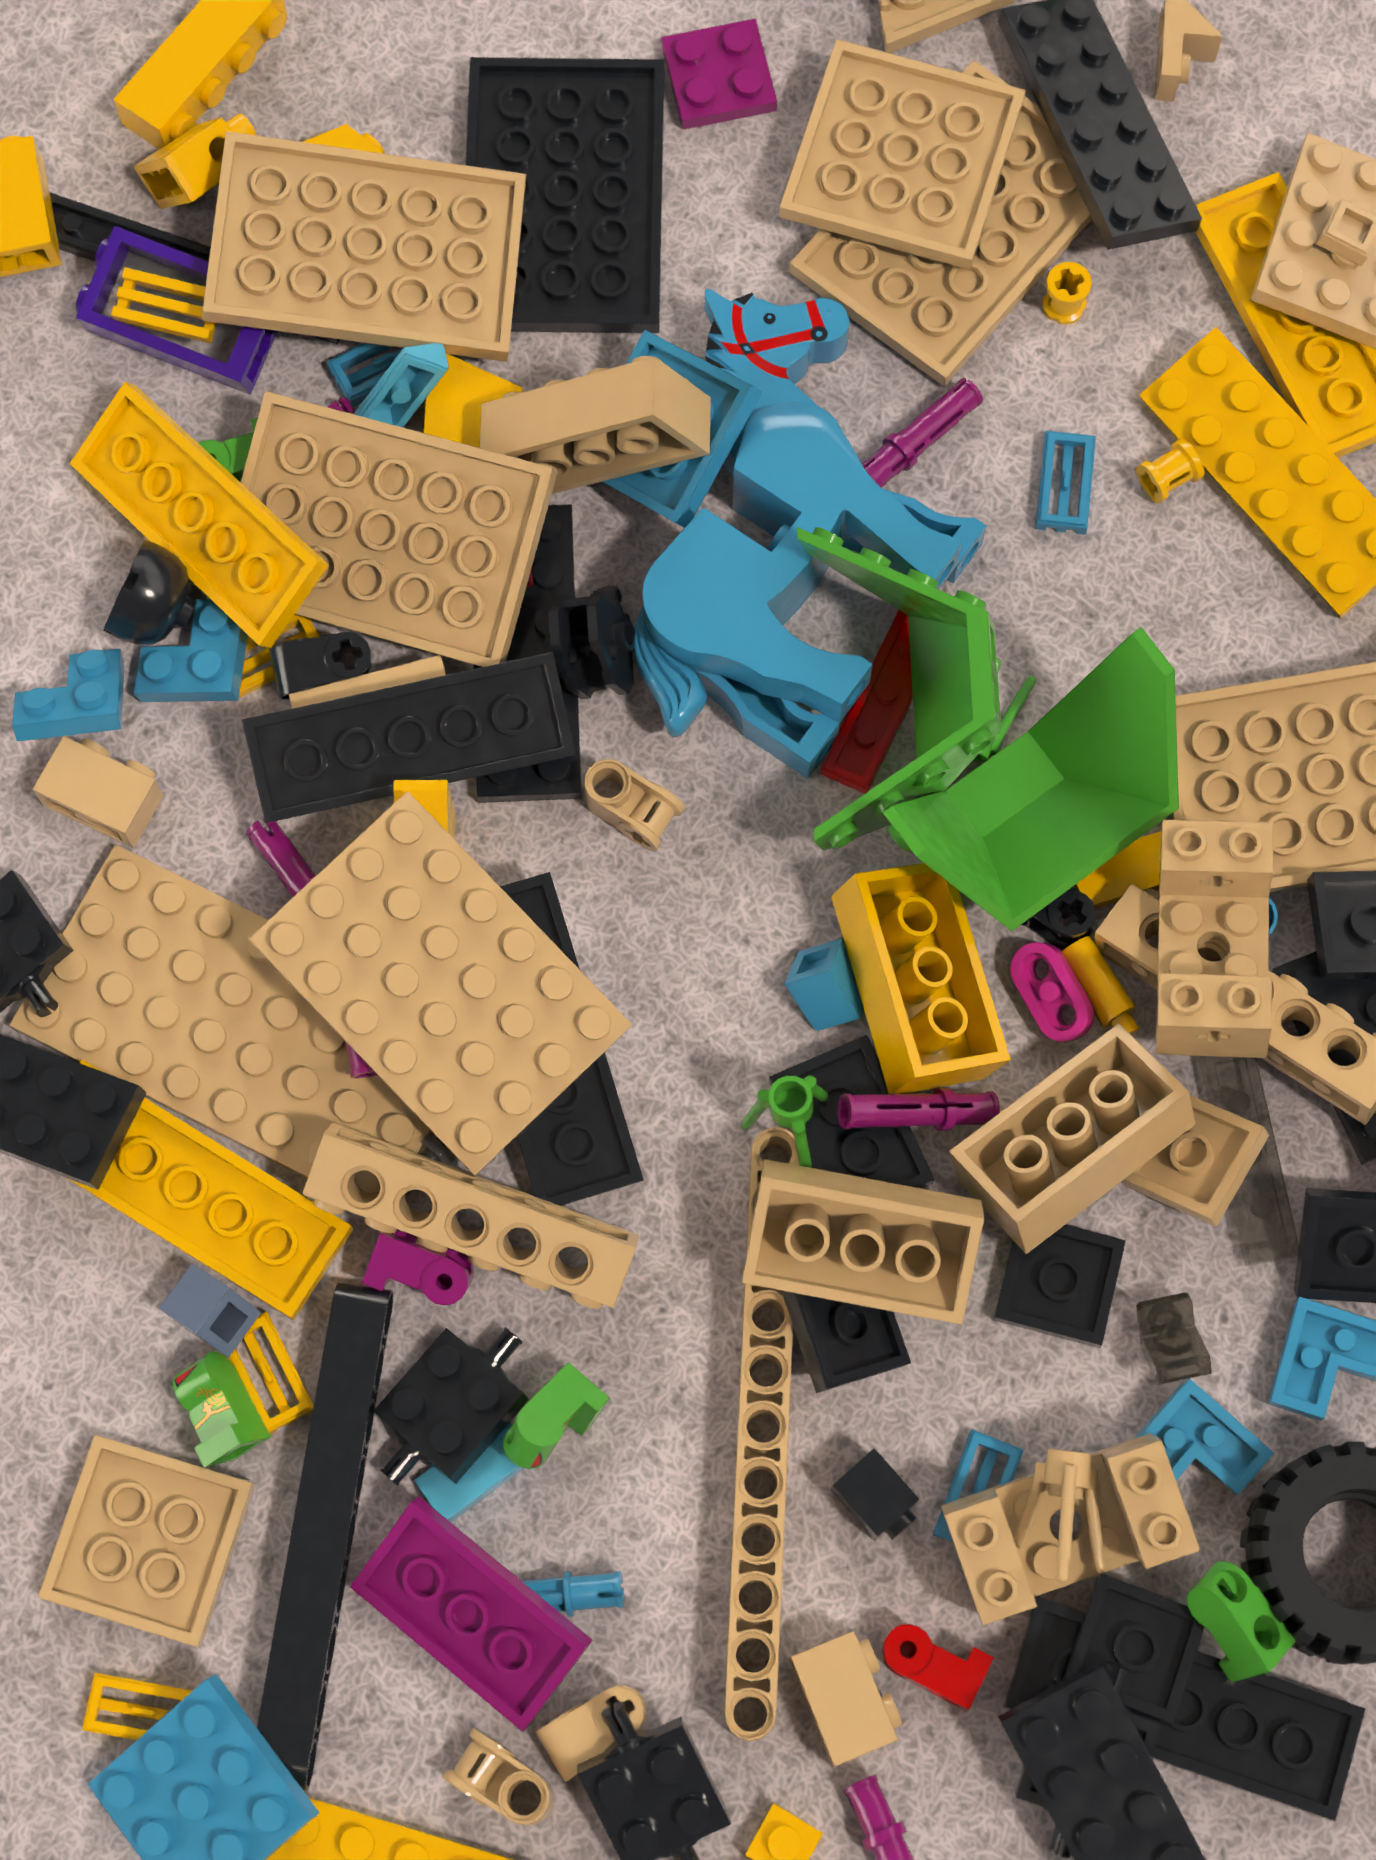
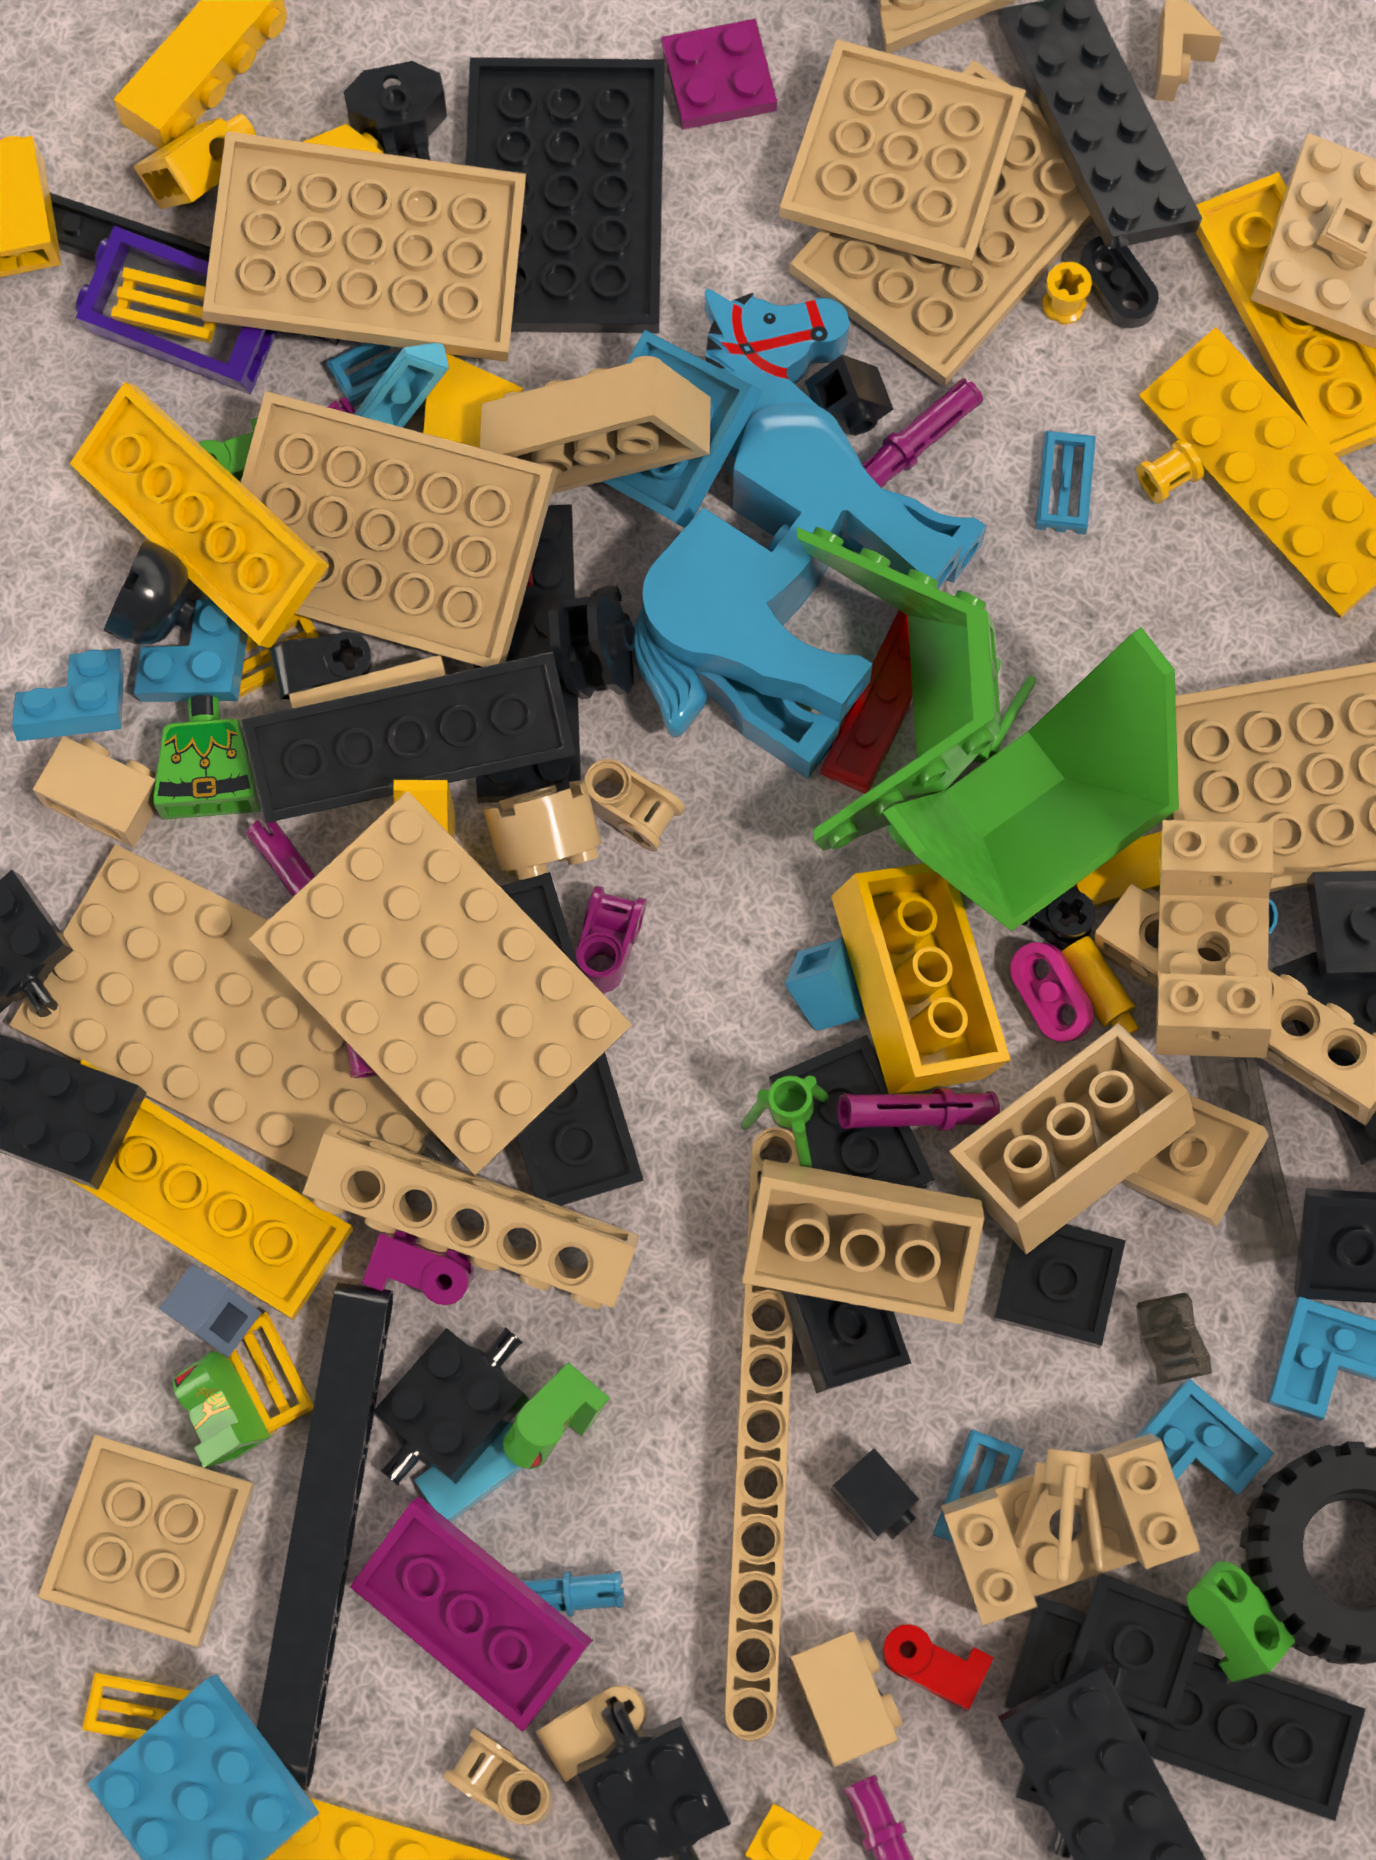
(204, 766): none -> torso
(400, 114): none -> black hinge
(543, 829): none -> tan brick
(609, 930): none -> magenta piece
(850, 393): none -> black brick
(1122, 283): none -> black plate

